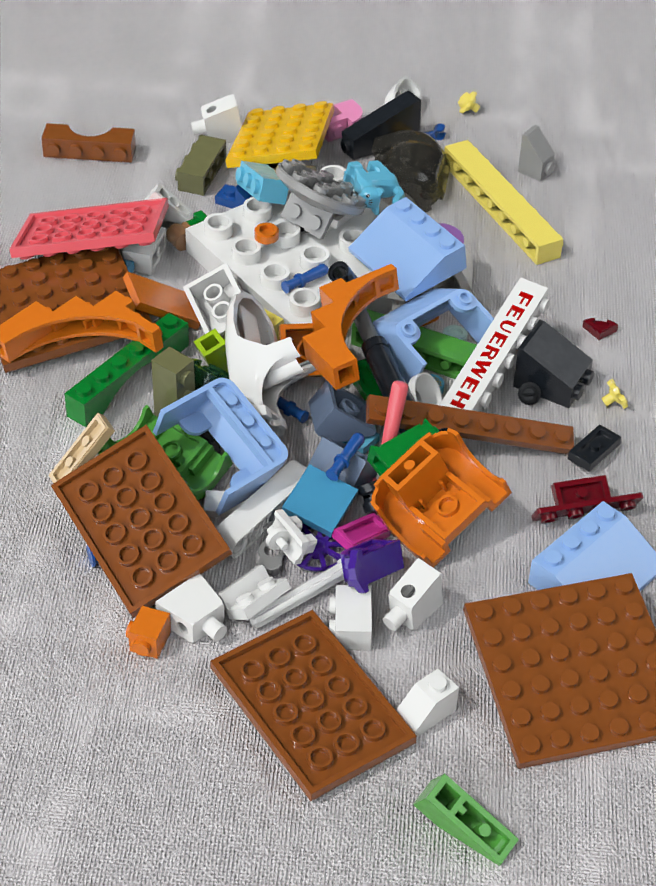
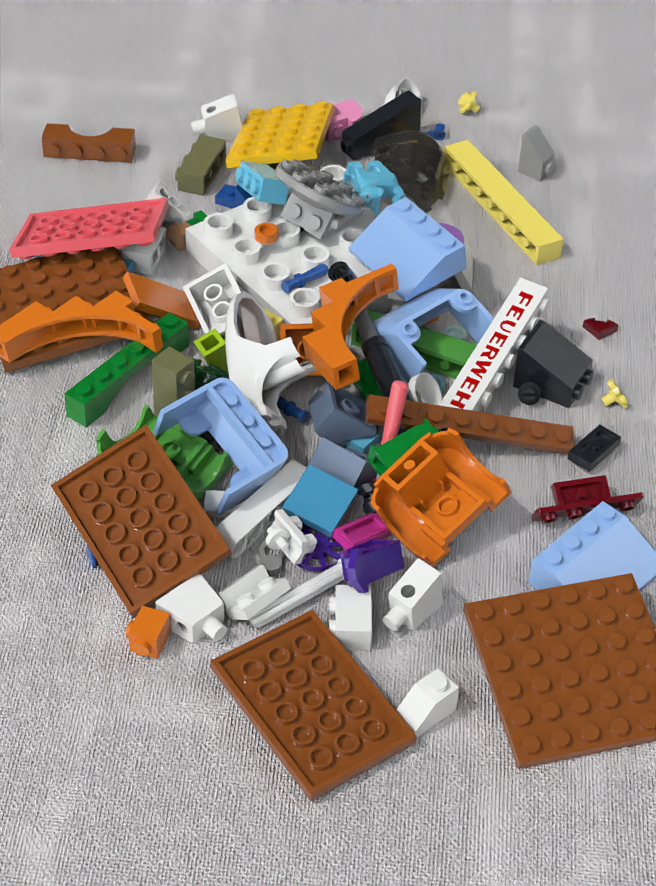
(84, 448): tan tile -> none
(342, 460): blue piece -> none
(465, 819): bright green slope -> none

